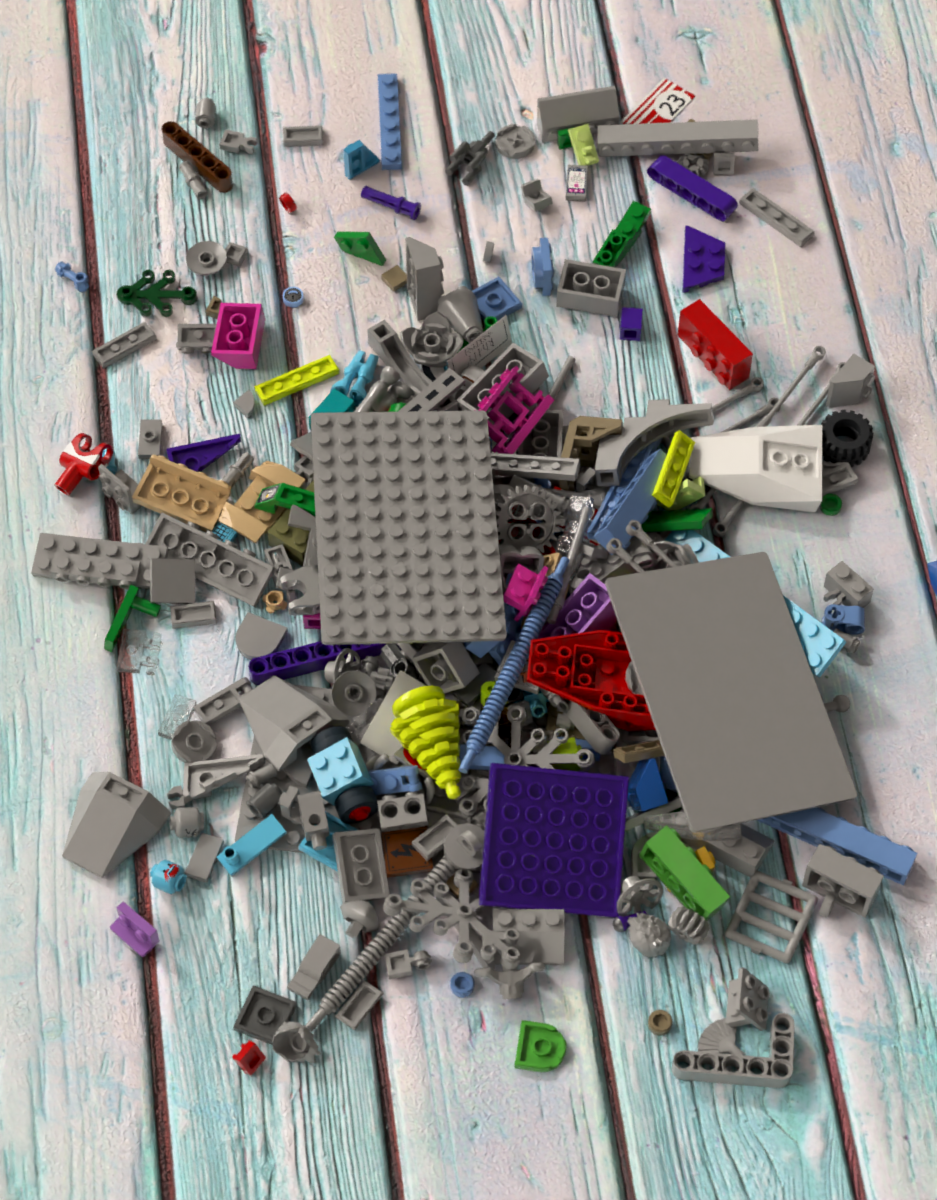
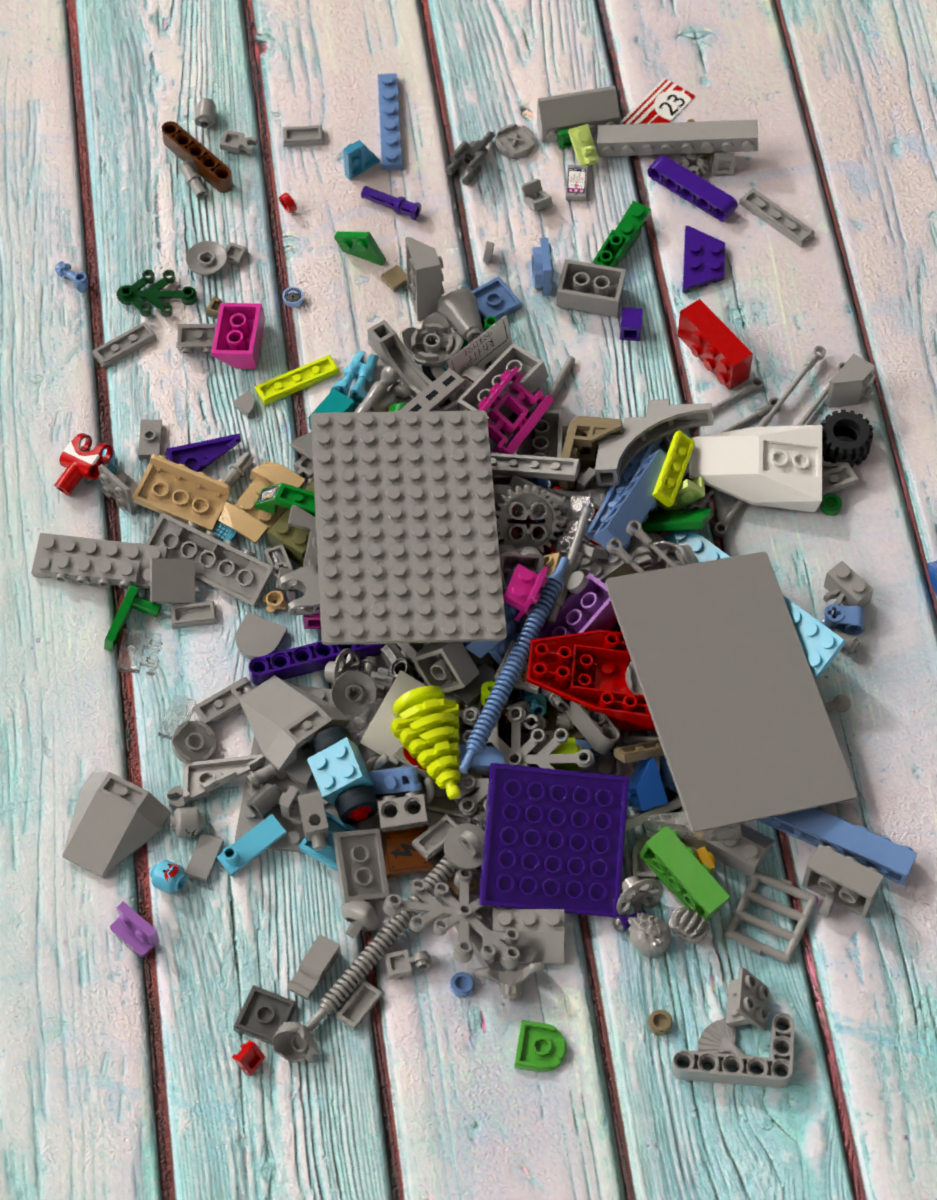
(536, 718): none -> light grey pin
(576, 582): none -> light grey tile

